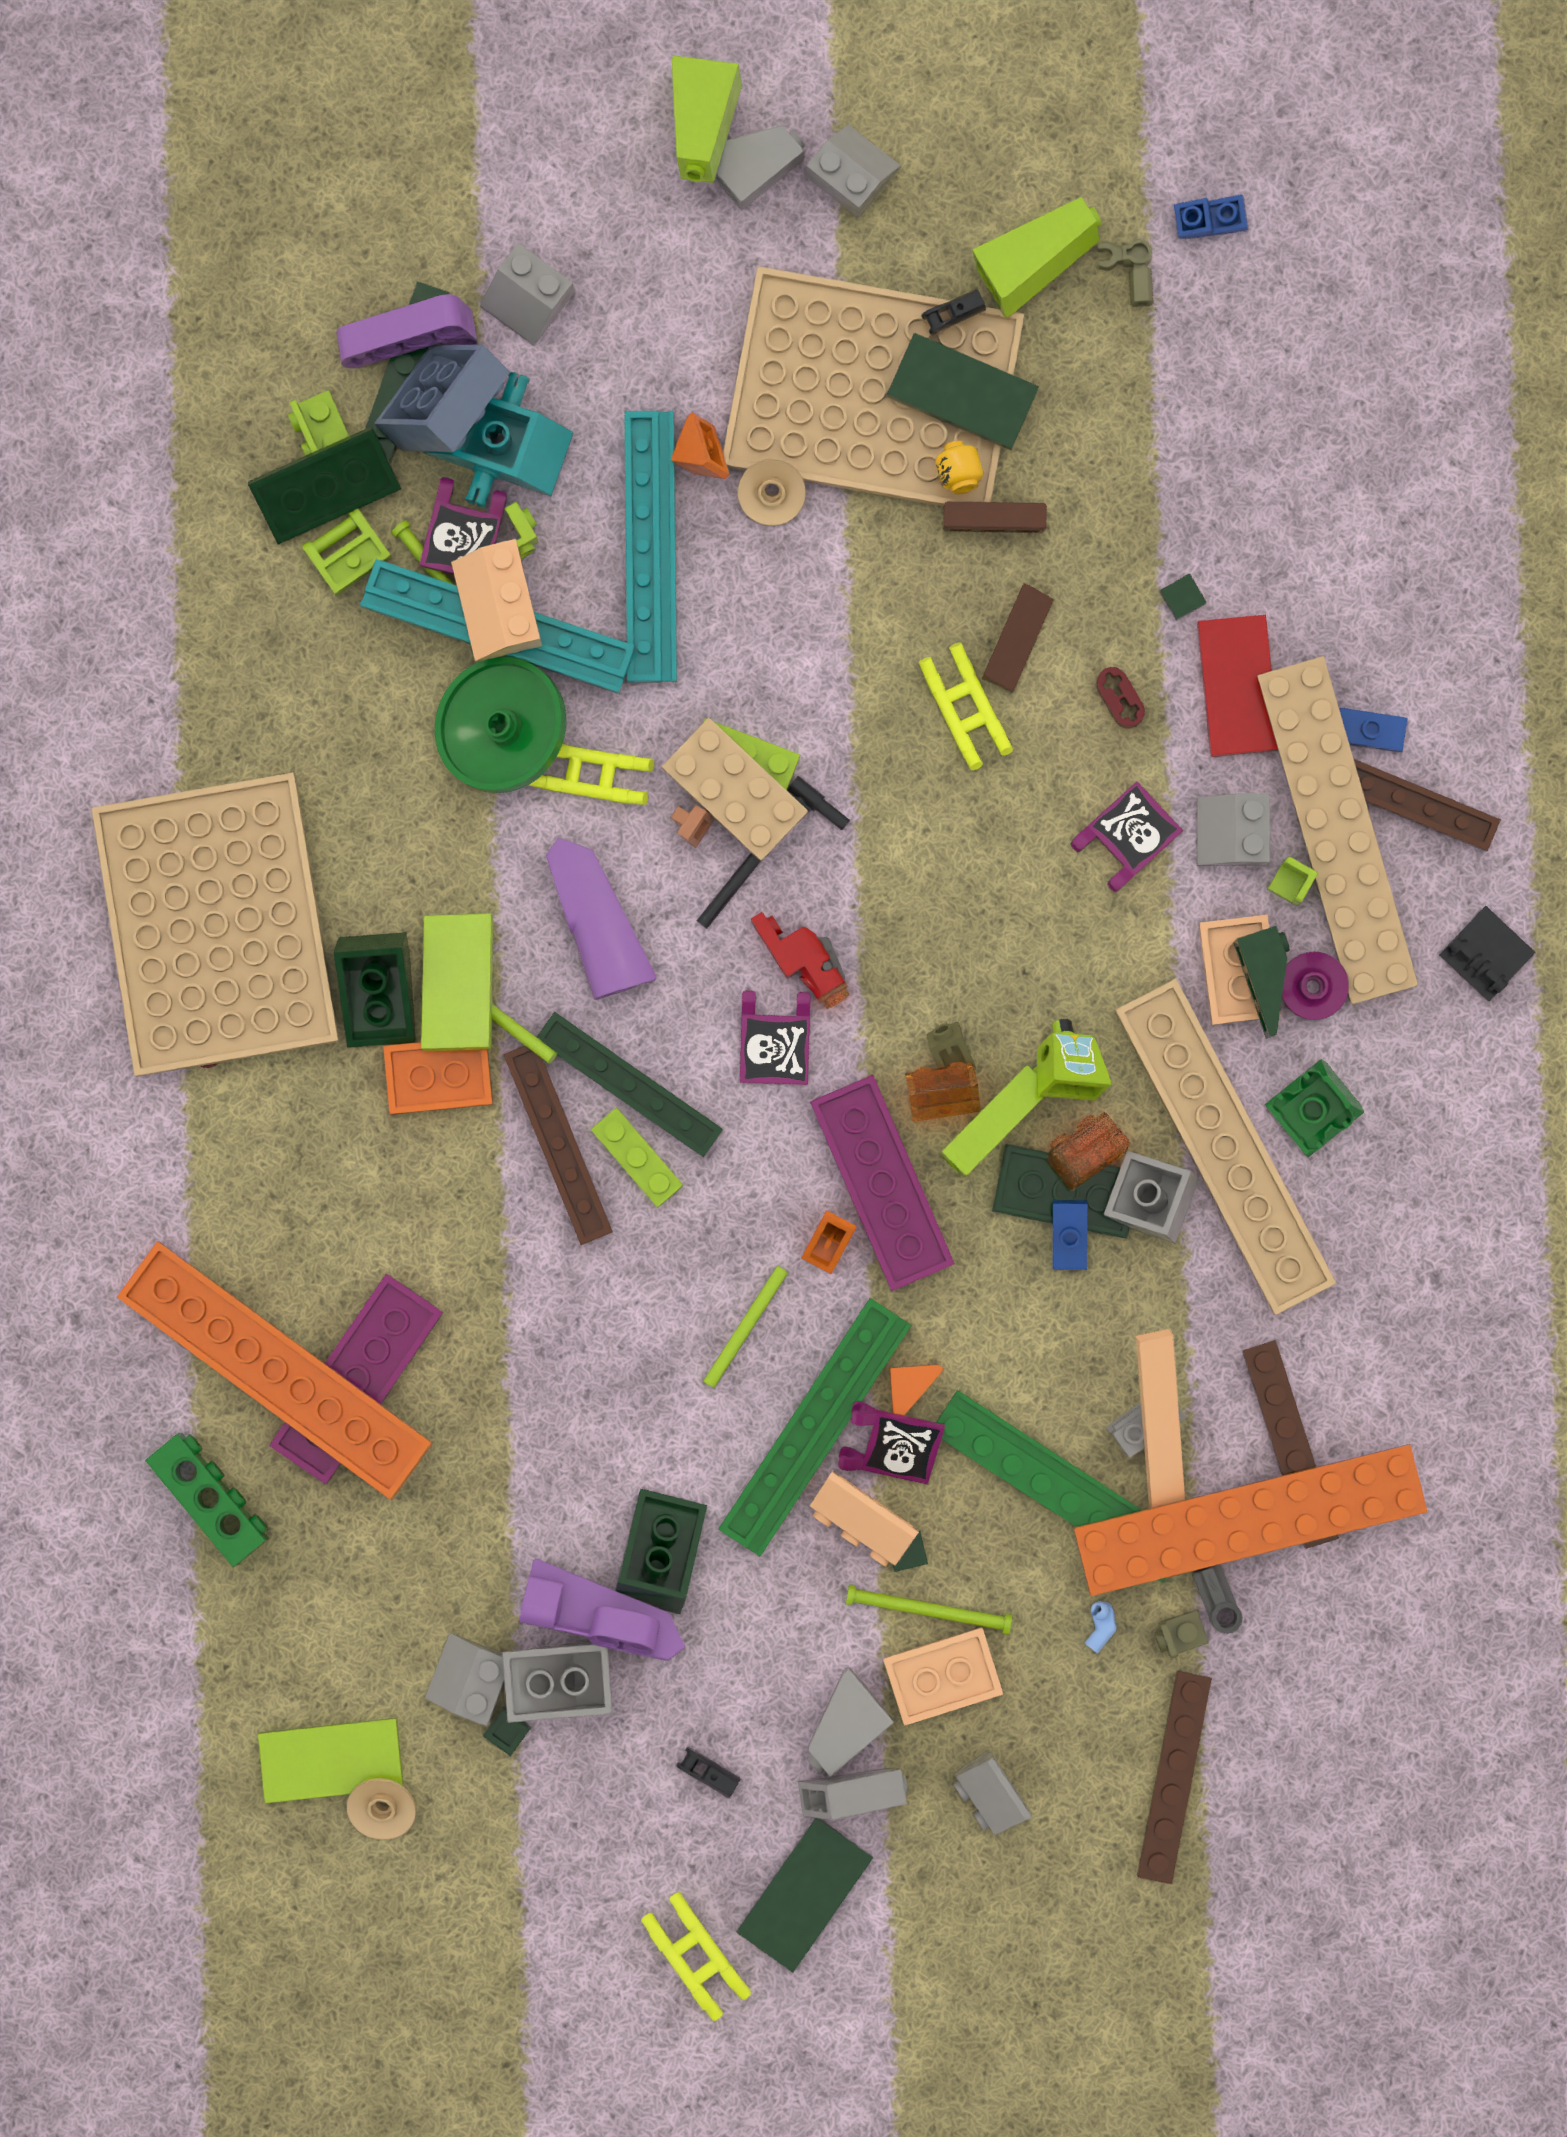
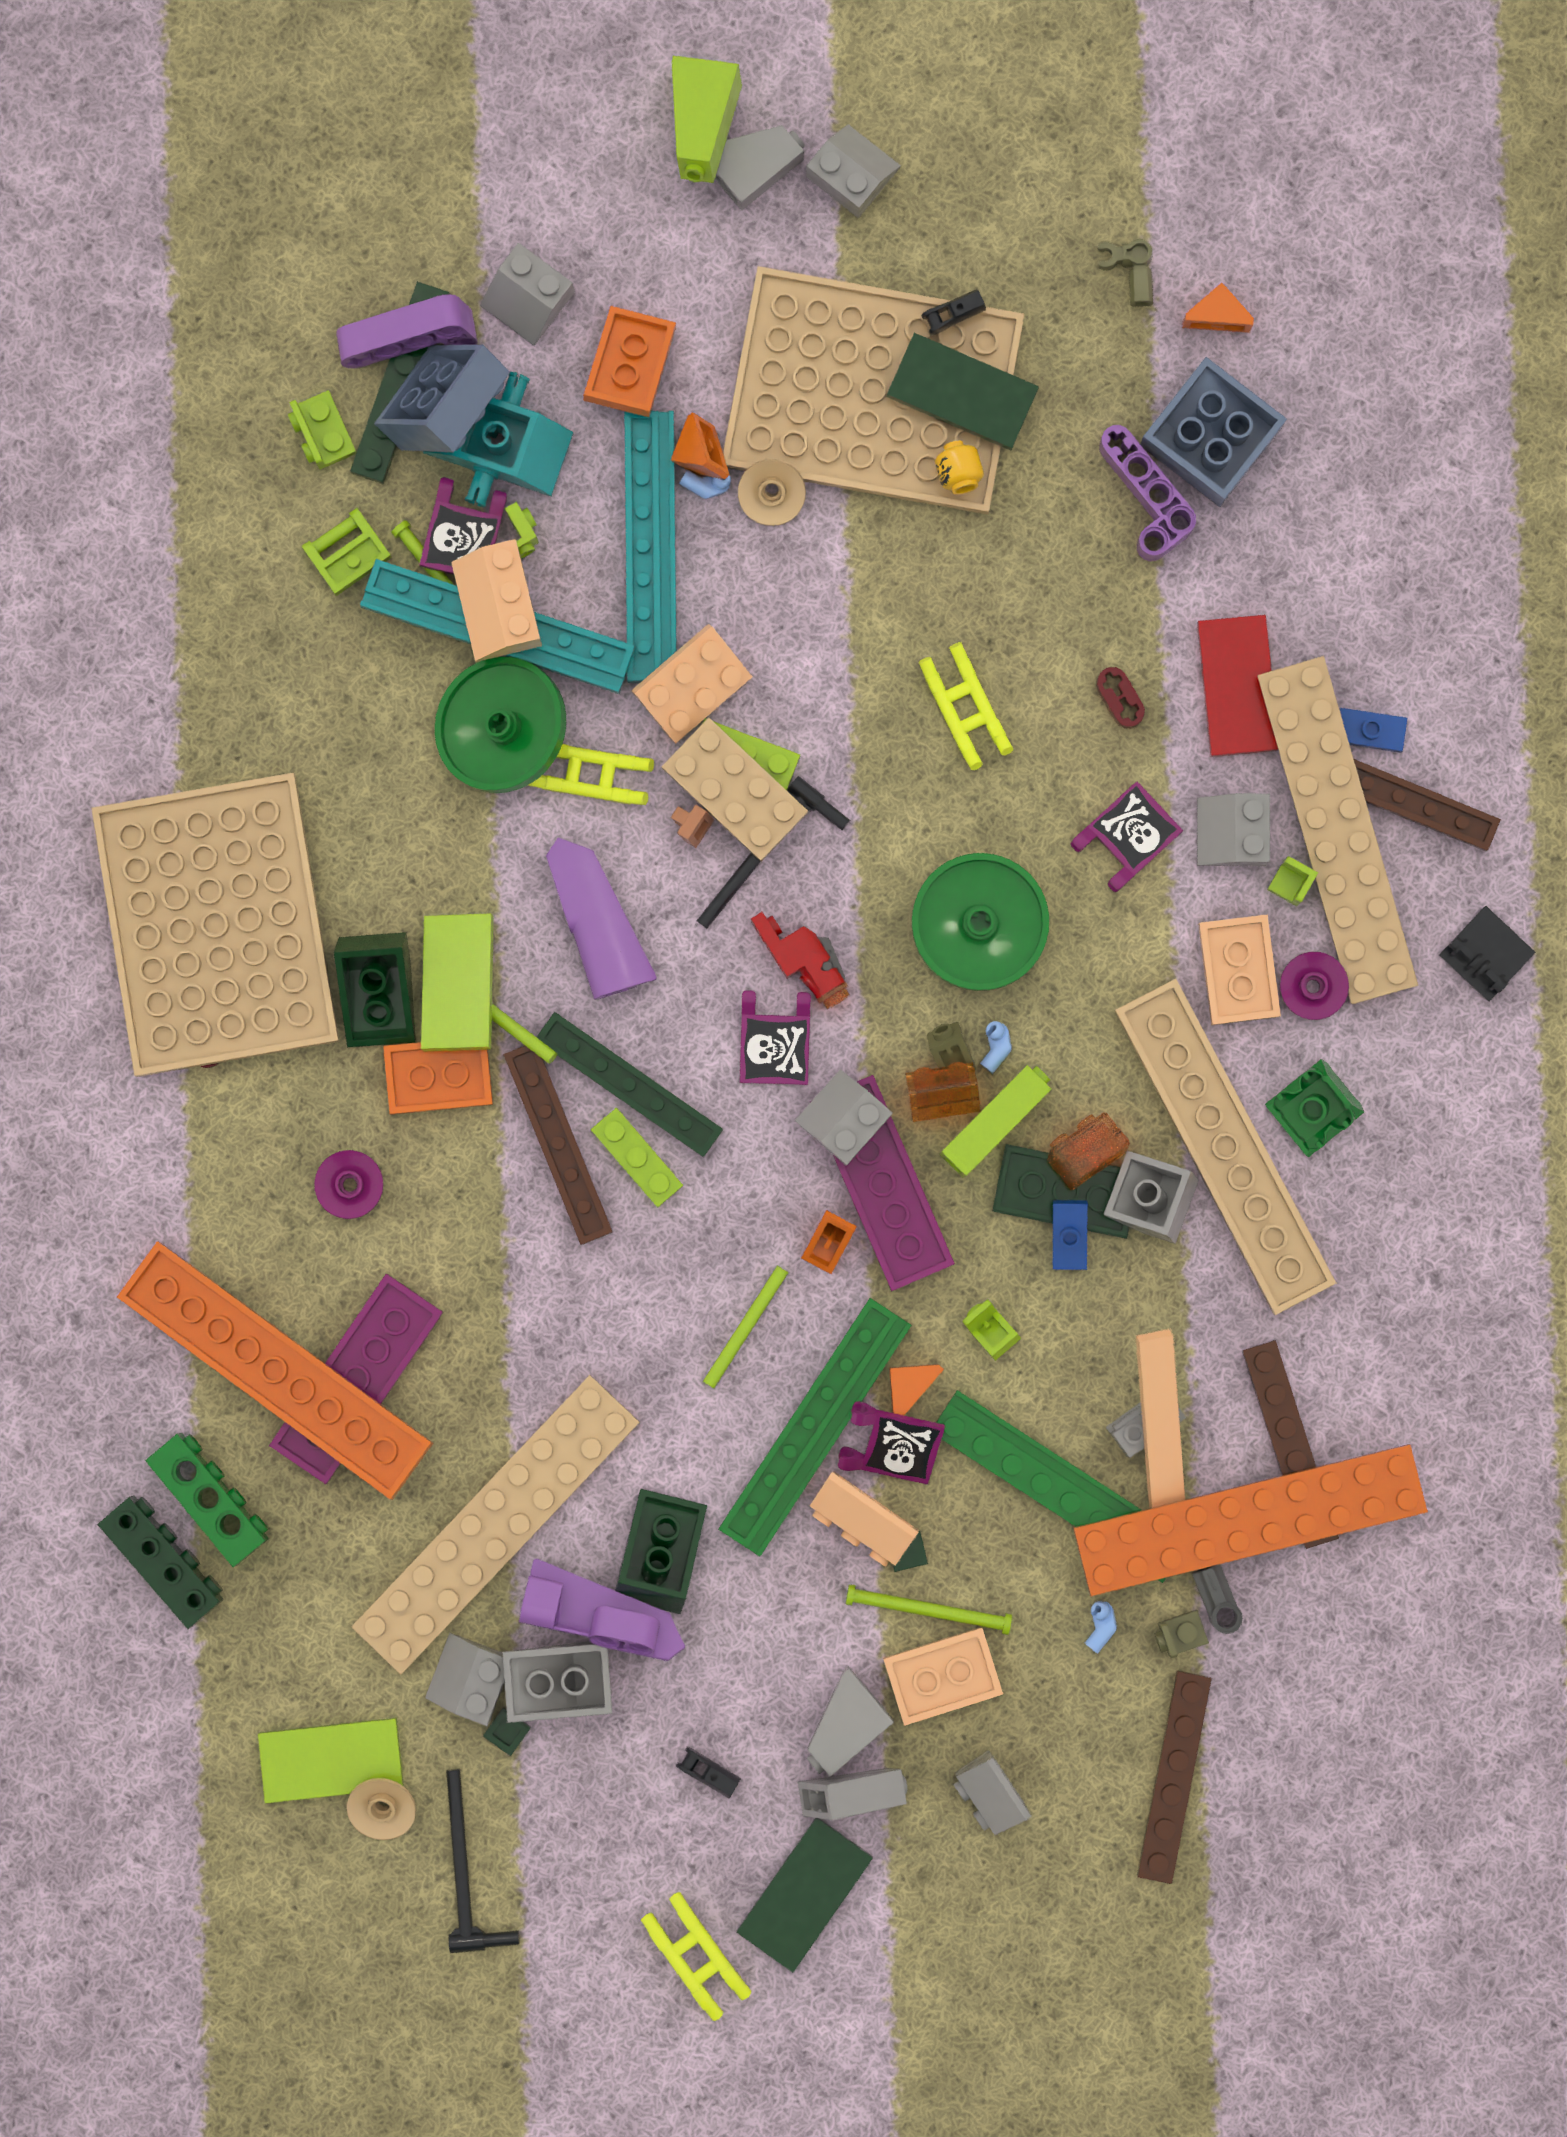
(161, 1561): none -> dark green brick
(324, 485): dark green tile -> none
(331, 1179): none -> magenta dish
(467, 1937): none -> black bar
(495, 1524): none -> tan plate
(629, 361): none -> orange plate
(692, 683): none -> light nougat plate
(705, 487): none -> light blue arm
(843, 1117): none -> light grey slope
(980, 922): none -> green dish
(990, 1329): none -> lime bracket
(994, 517): reddish brown slope -> none
(999, 1045): none -> light blue arm
(1018, 638): reddish brown slope -> none
(1036, 253): lime slope -> none
(1070, 1065): lime torso -> none
(1140, 488): none -> medium lavender beam
(1183, 597): dark green tile -> none
(1211, 217): blue slope -> none
(1212, 431): none -> sand blue slope
(1219, 312): none -> orange slope
(1264, 968): dark green slope -> none

